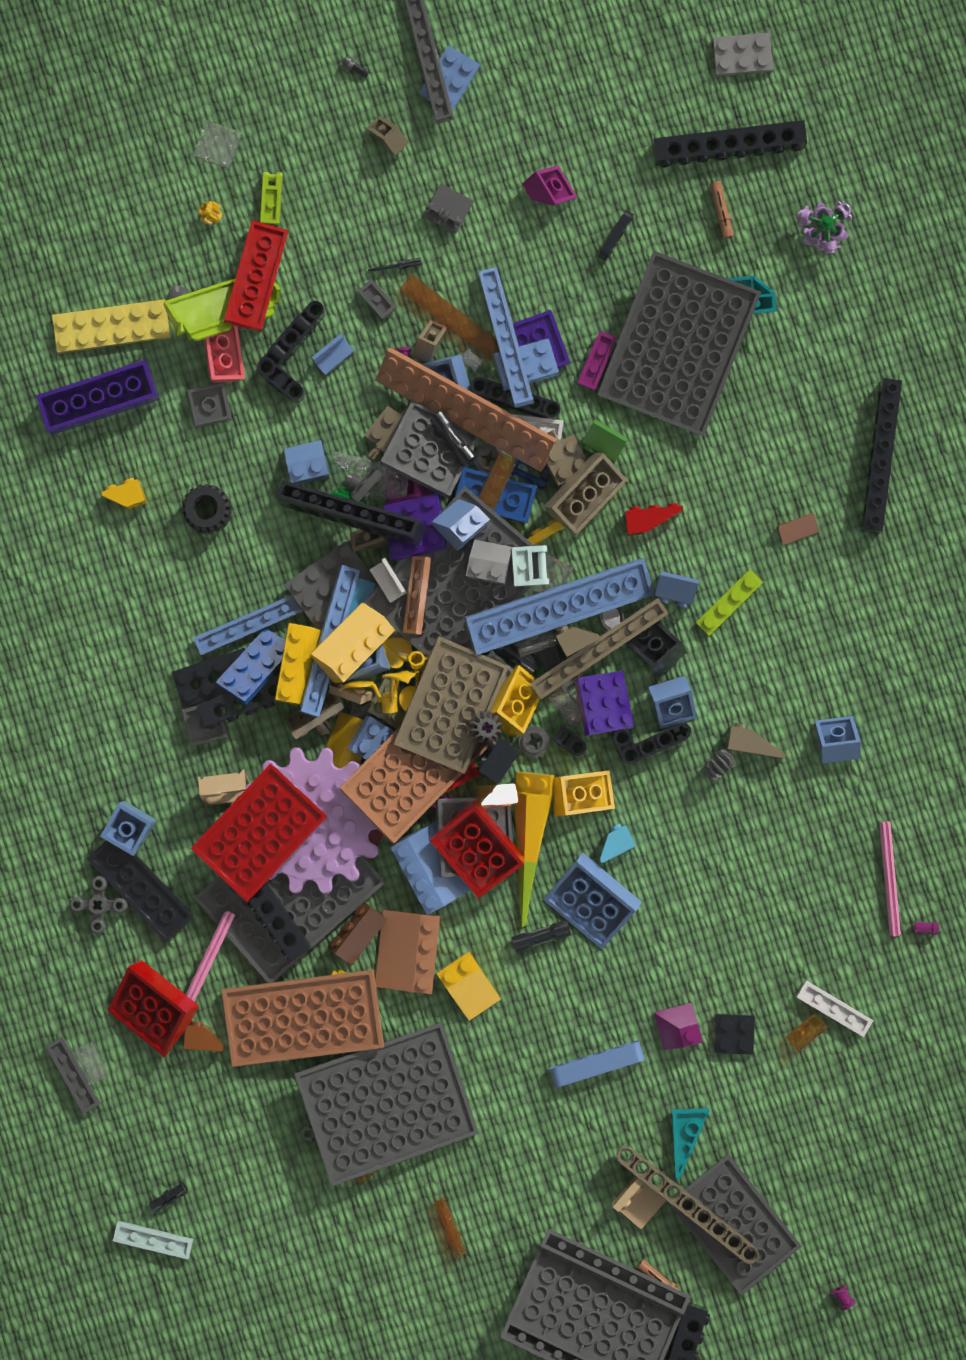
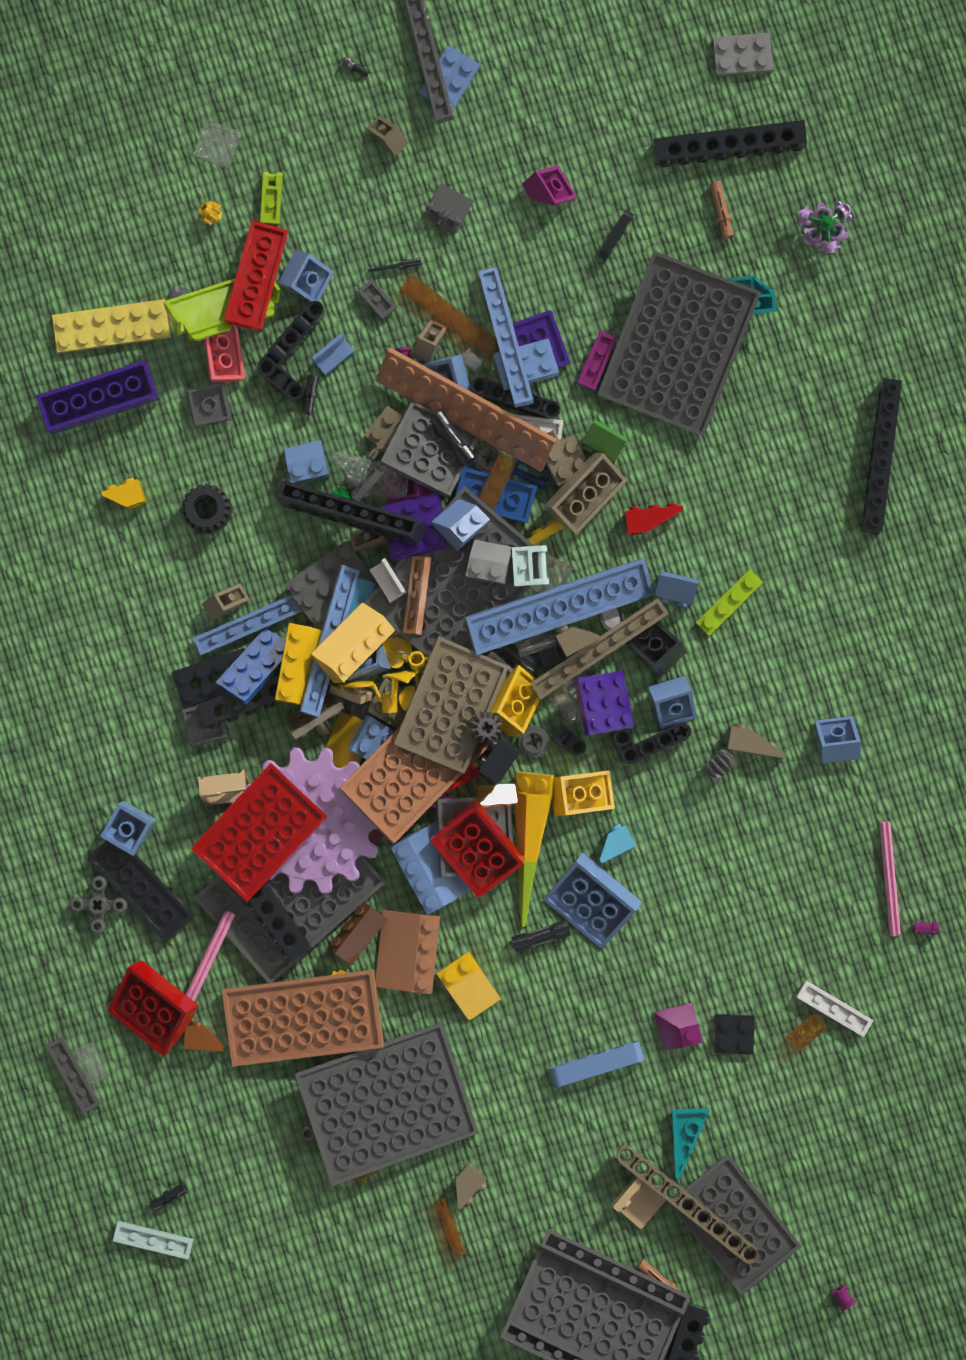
(225, 601): none -> dark tan slope
(305, 276): none -> medium blue slope
(308, 407): none -> black pin
(467, 1183): none -> dark tan slope
(797, 528): dark orange slope -> none

